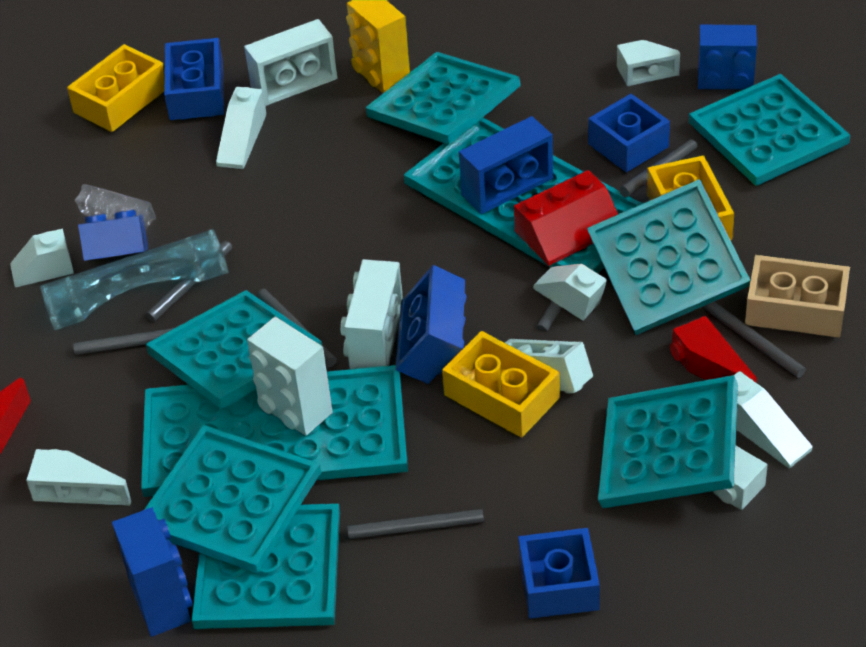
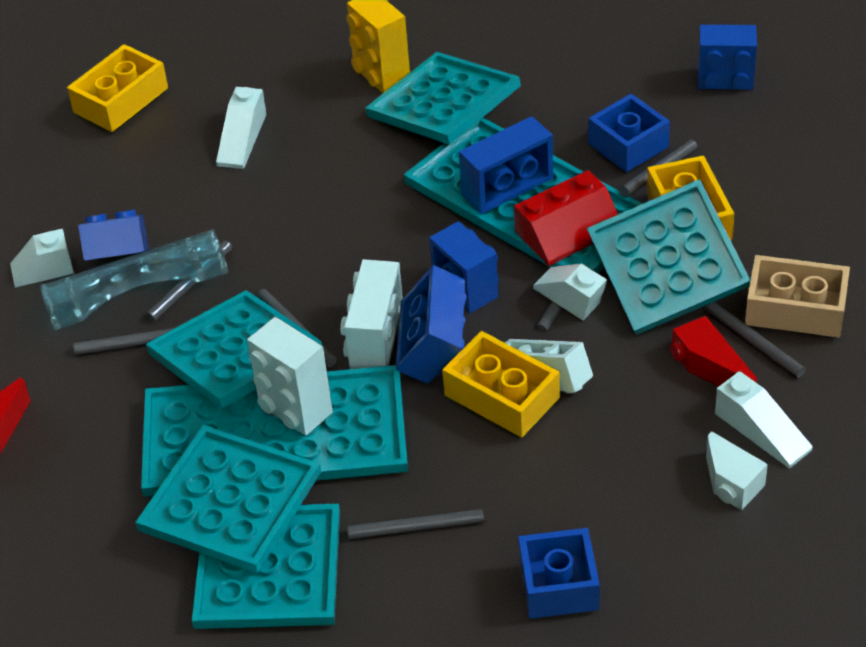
(72, 479): light aqua slope -> none
(101, 201): clear piece -> none
(153, 570): blue brick -> none
(194, 79): blue brick -> none
(291, 61): light aqua brick -> none
(468, 257): none -> blue brick
(646, 62): light aqua slope -> none
(669, 442): teal plate -> none
(768, 129): teal plate -> none

